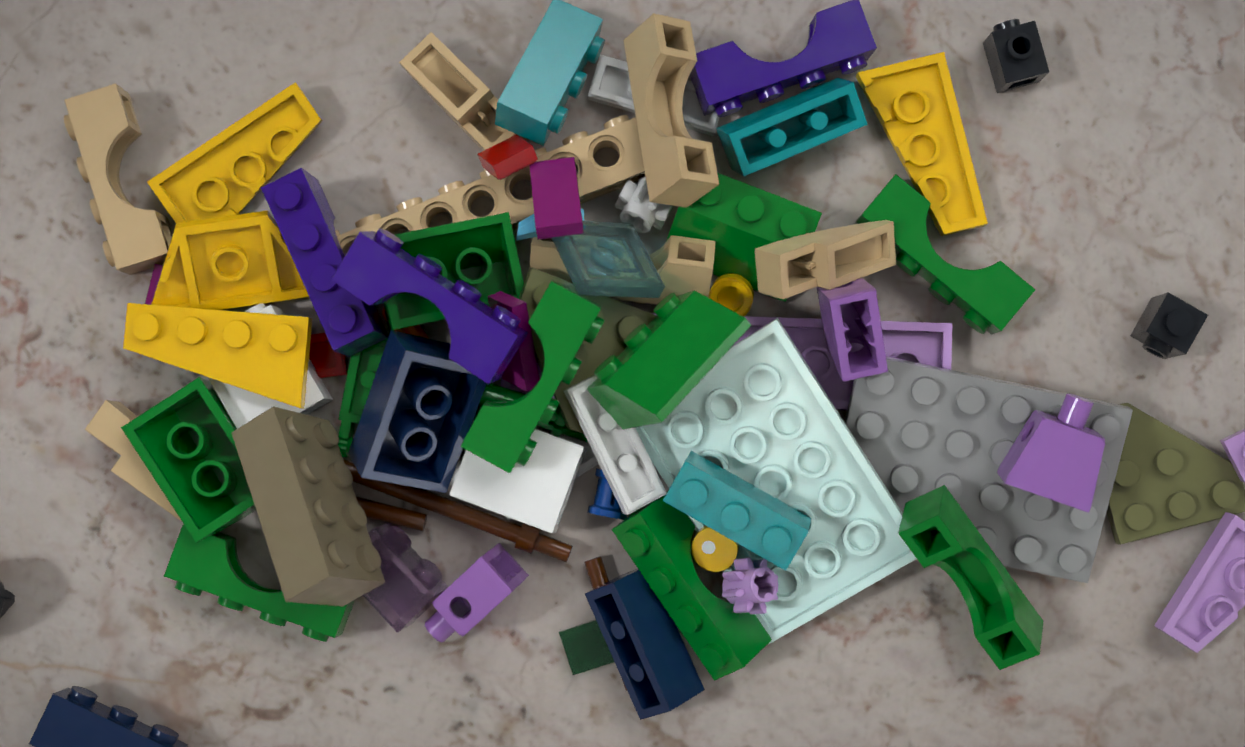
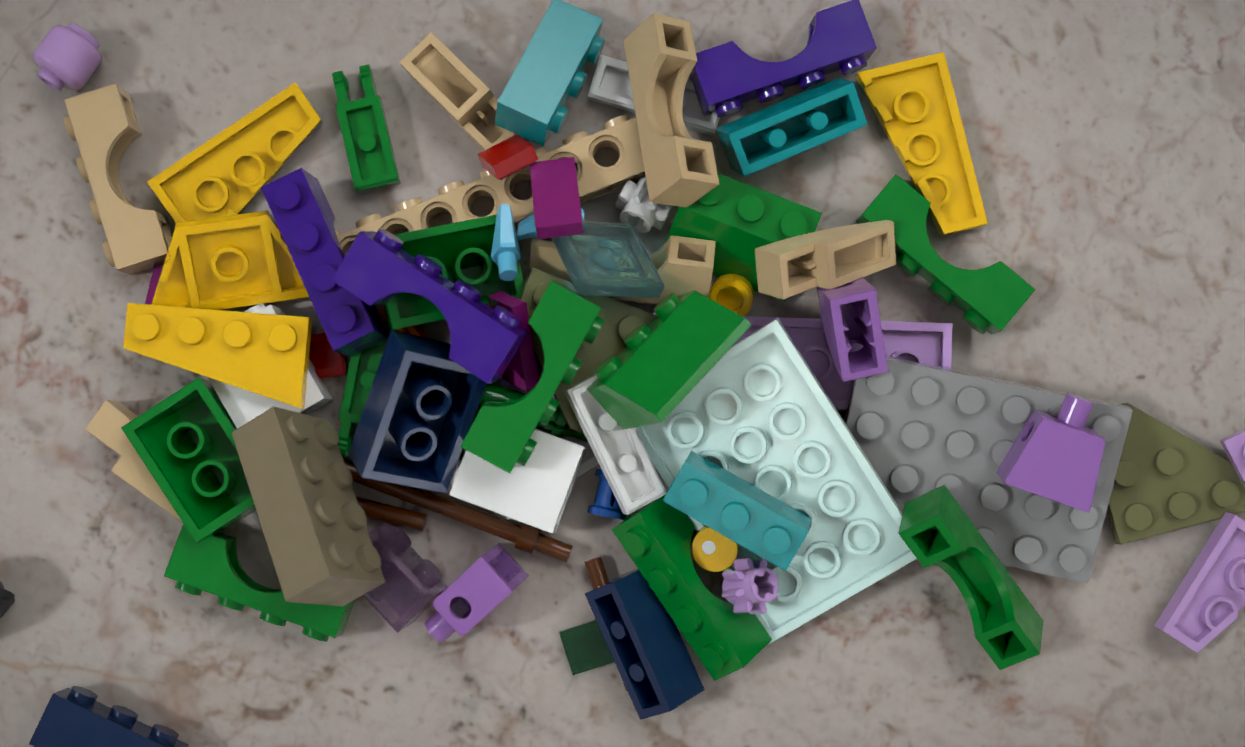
(67, 57): none -> lavender head
(365, 134): none -> green hinge
(505, 244): none -> medium azure bar
(1015, 55): black brick -> none
(1168, 326): black brick -> none

